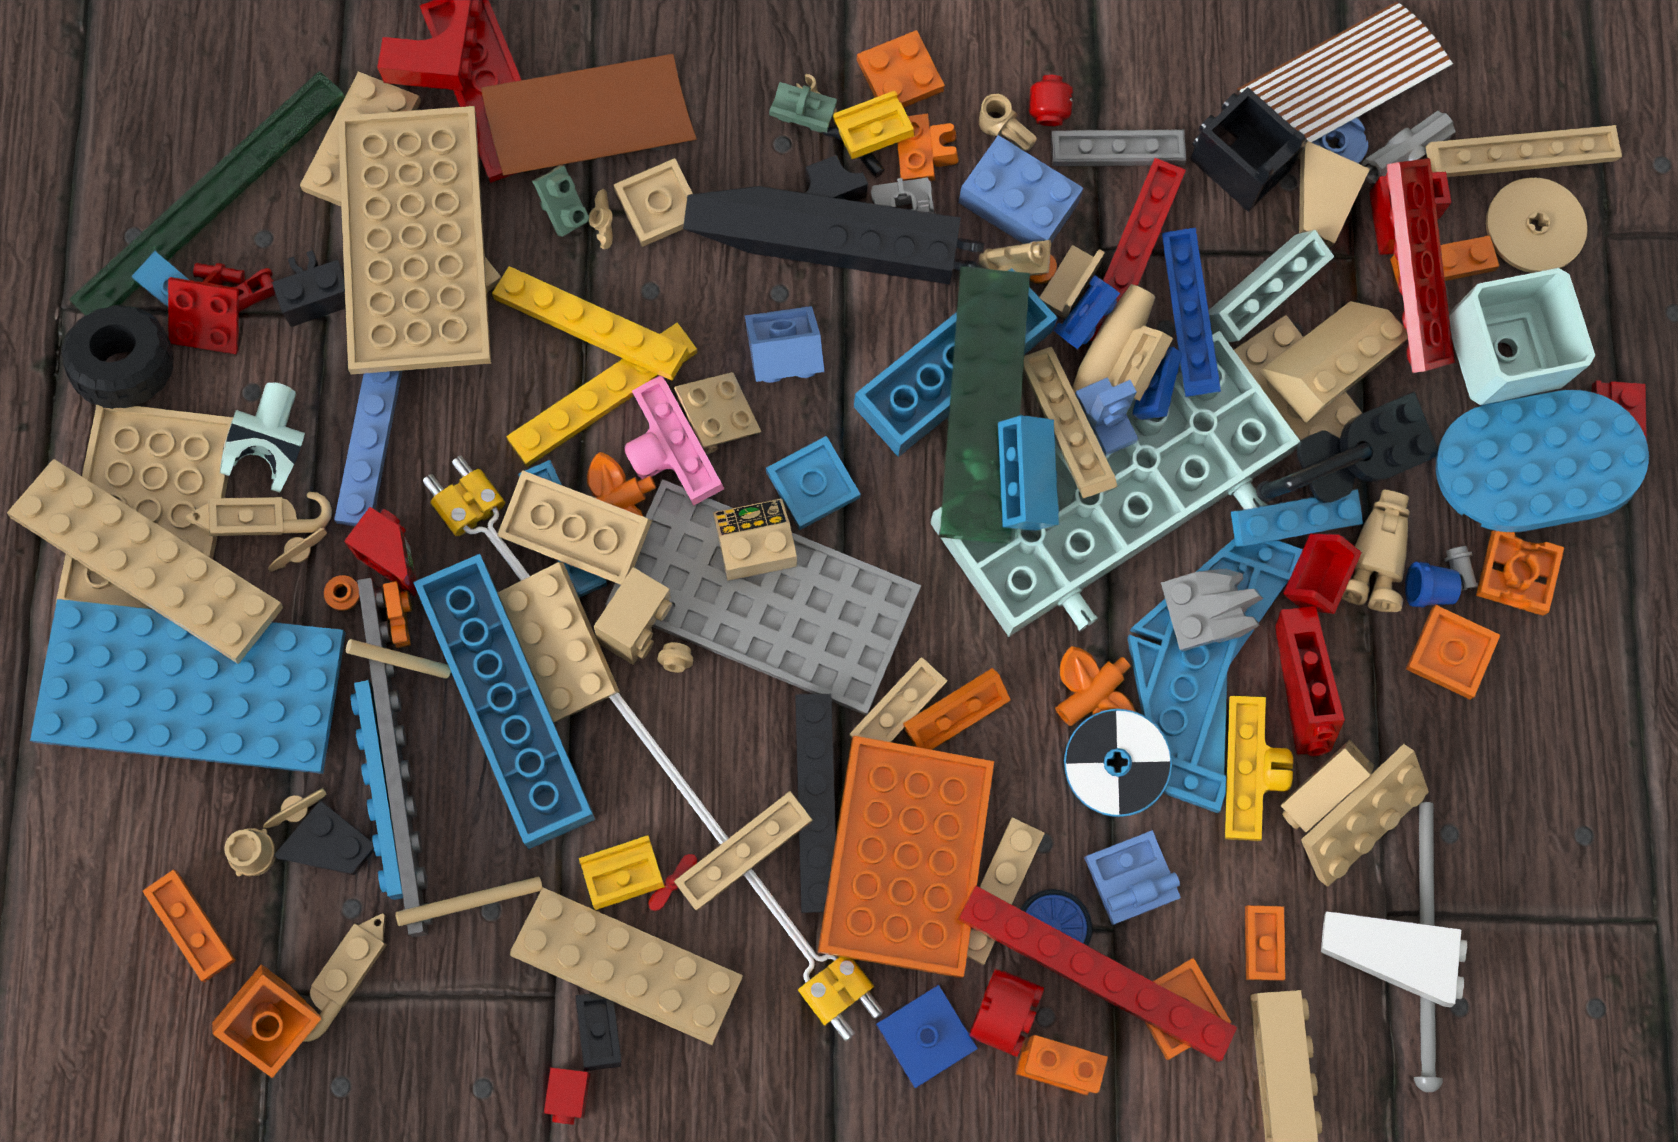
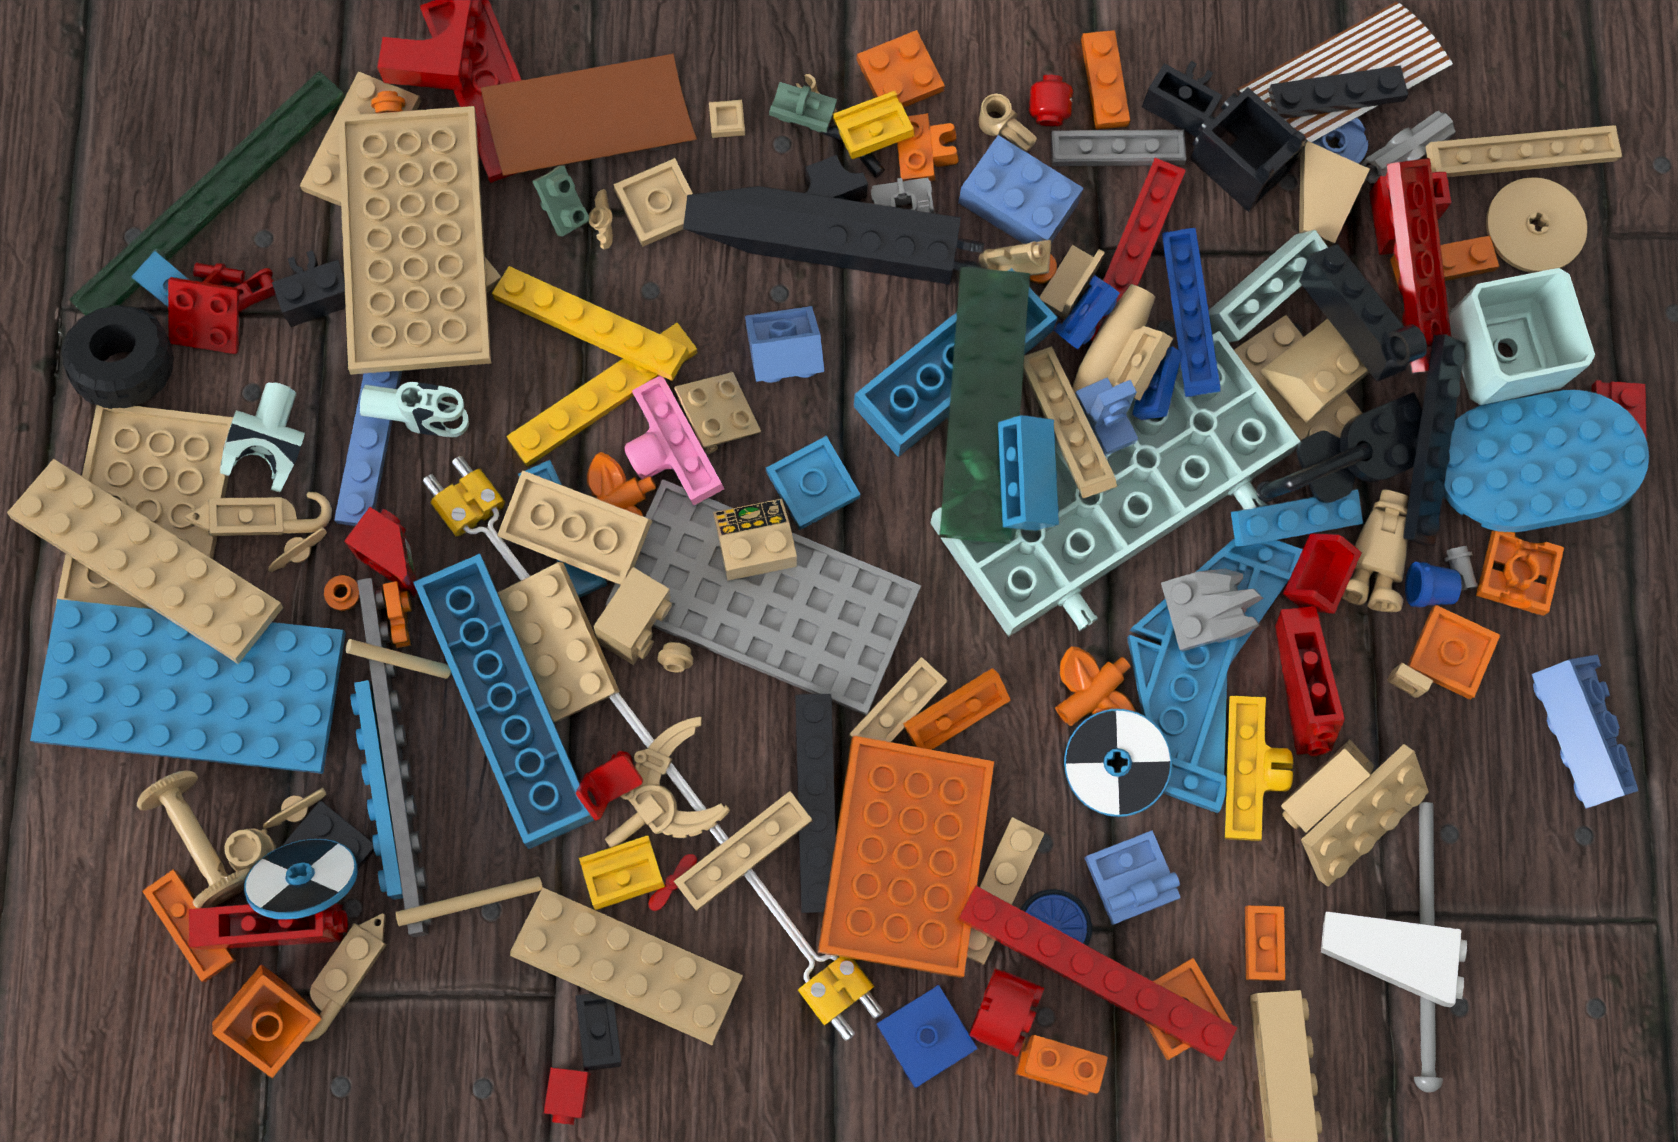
(169, 793): none -> tan hose
(243, 927): none -> red slope
(300, 879): none -> piece
(388, 102): none -> orange plate
(417, 406): none -> light aqua connector
(608, 783): none -> red bracket
(656, 803): none -> tan bar
(727, 118): none -> tan tile
(1105, 80): none -> orange plate
(1181, 98): none -> black brick
(1338, 92): none -> black plate
(1361, 314): none -> black hinge
(1409, 680): none -> tan tile
(1434, 440): none -> black plate
(1585, 730): none -> wedge

